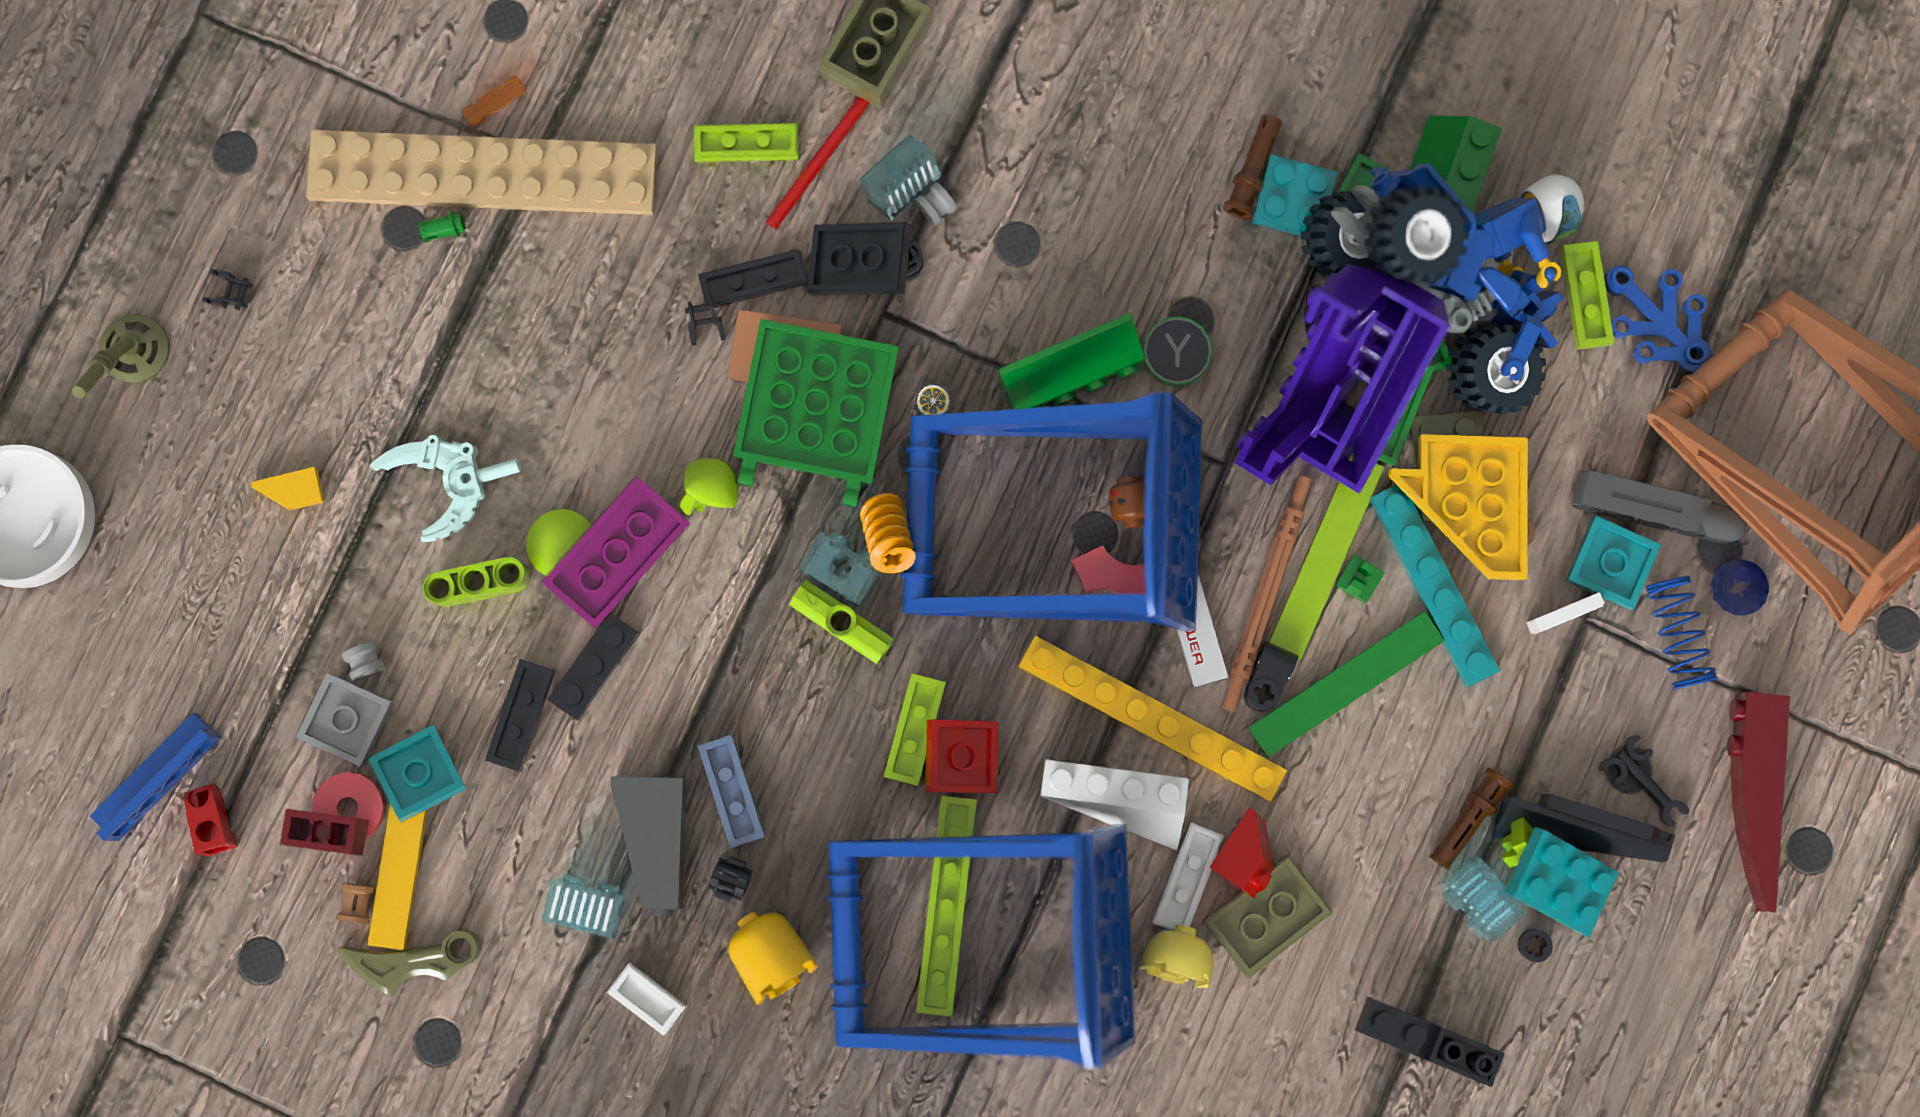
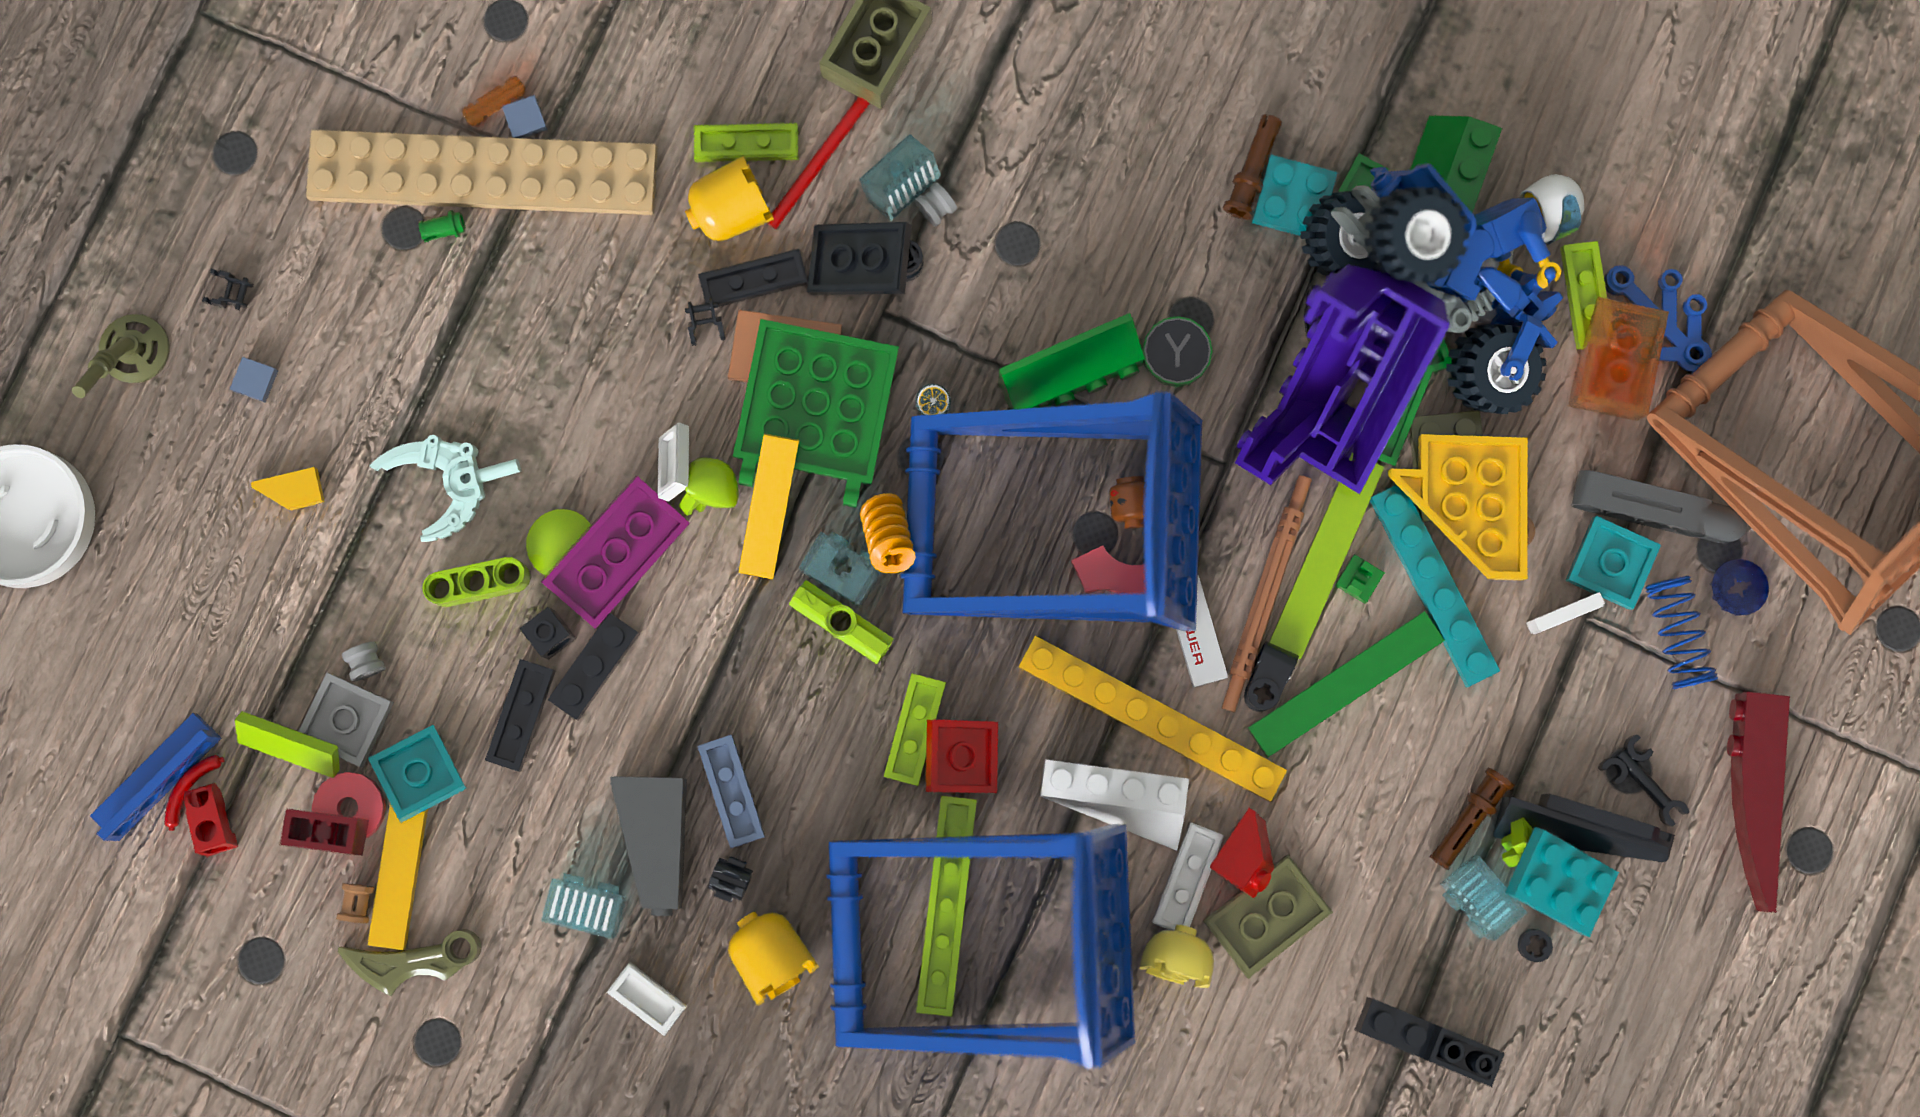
(184, 784): none -> red piece
(254, 379): none -> sand blue tile
(287, 744): none -> lime tile
(524, 117): none -> sand blue tile
(548, 633): none -> black brick
(673, 462): none -> white tile
(727, 202): none -> yellow cylinder
(768, 506): none -> yellow tile
(1619, 360): none -> clear orange slope

